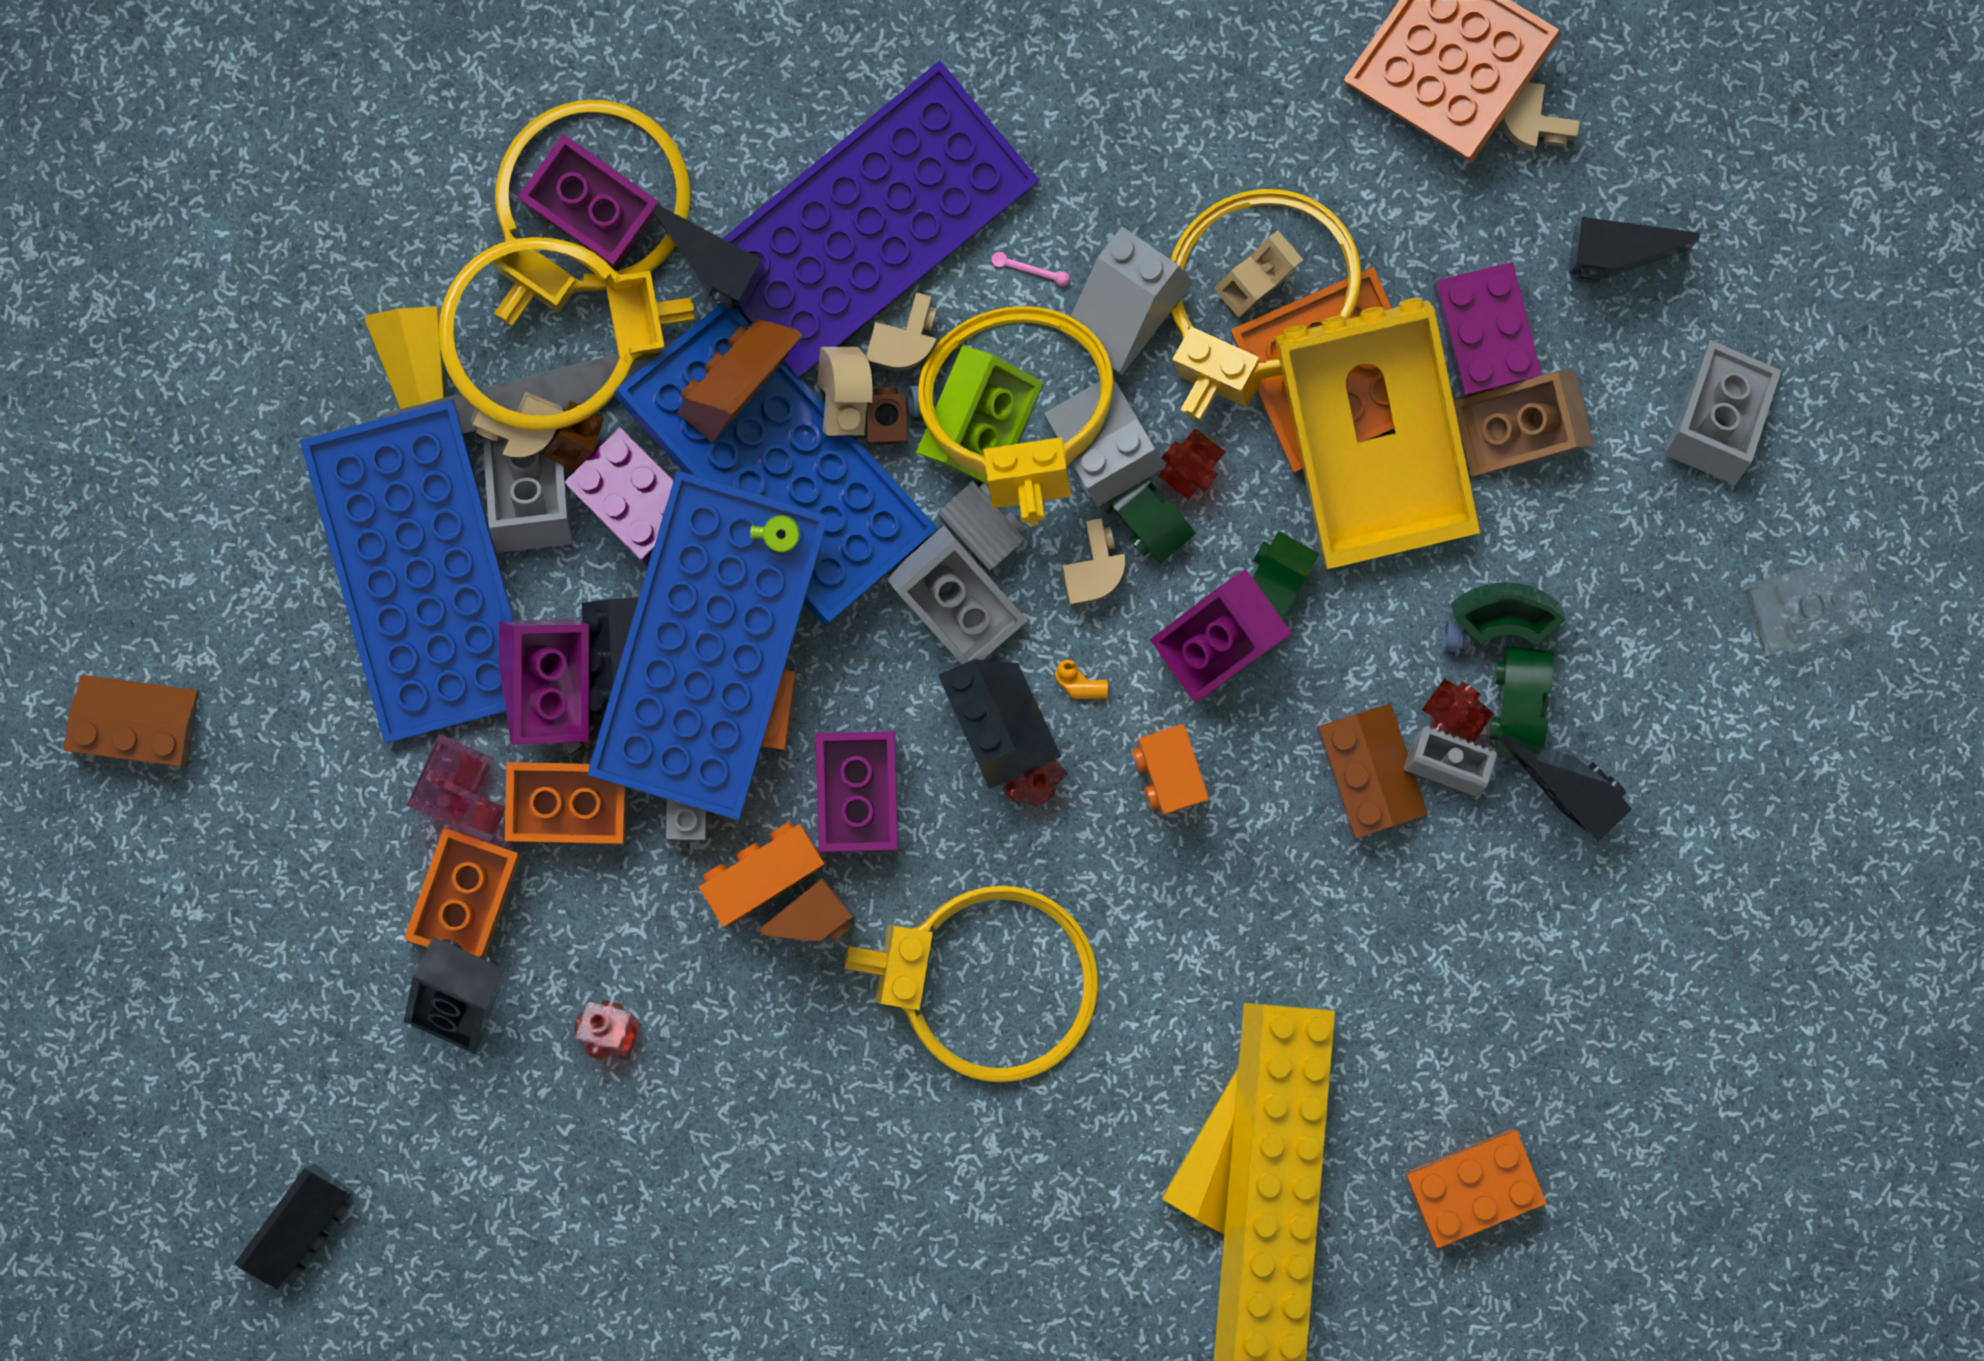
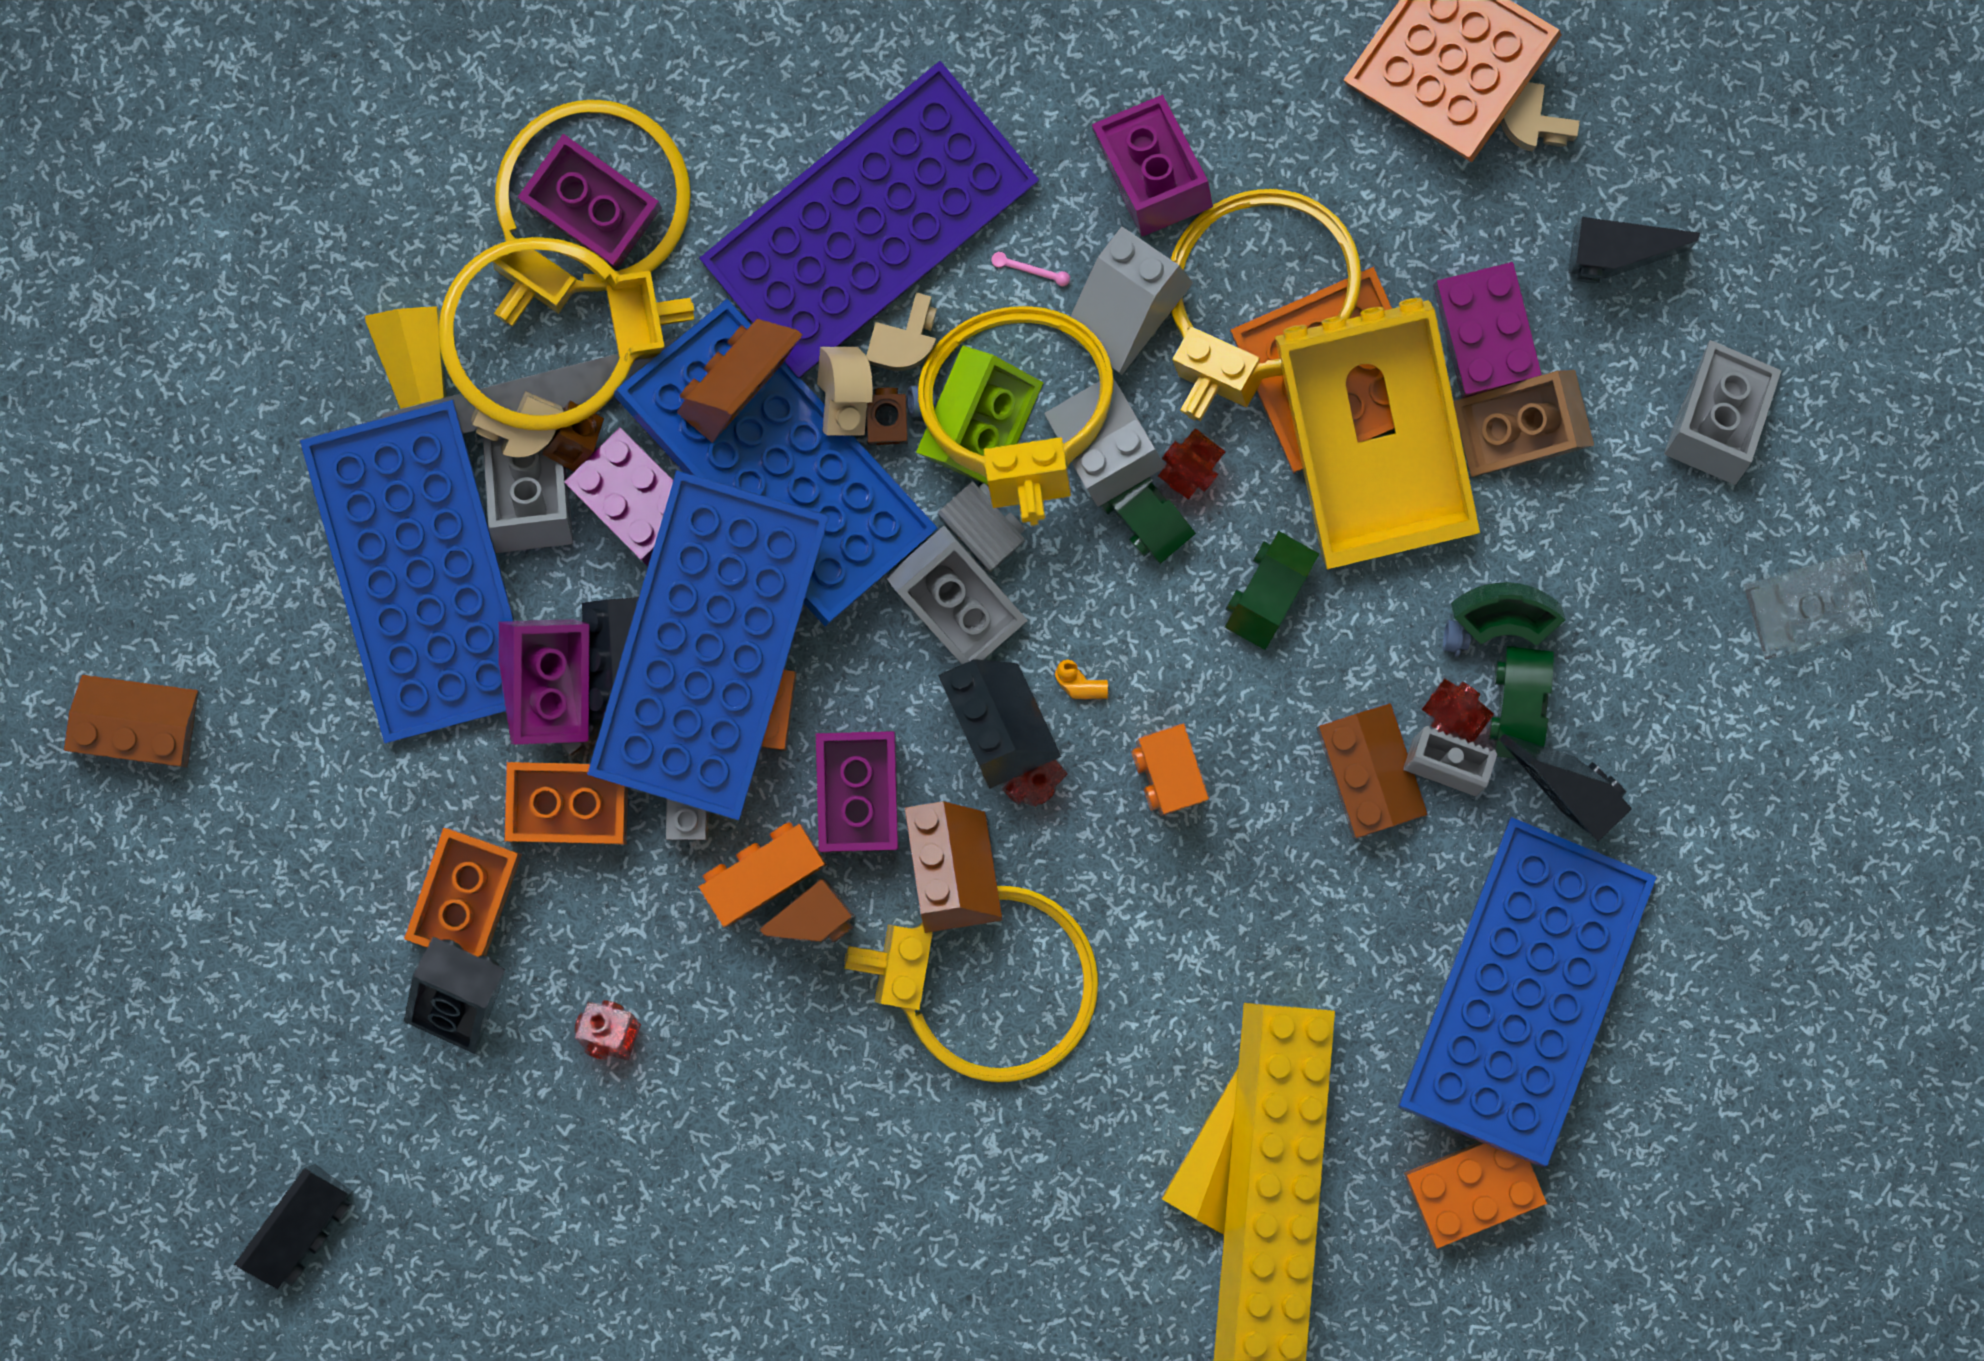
(451, 788): clear pink brick -> none
(722, 267): black slope -> none
(769, 533): lime piece -> none
(952, 866): none -> dark orange slope
(1097, 577): tan brick -> none
(1153, 165): none -> magenta slope
(1220, 636): magenta brick -> none
(1258, 274): tan brick -> none
(1527, 992): none -> blue plate

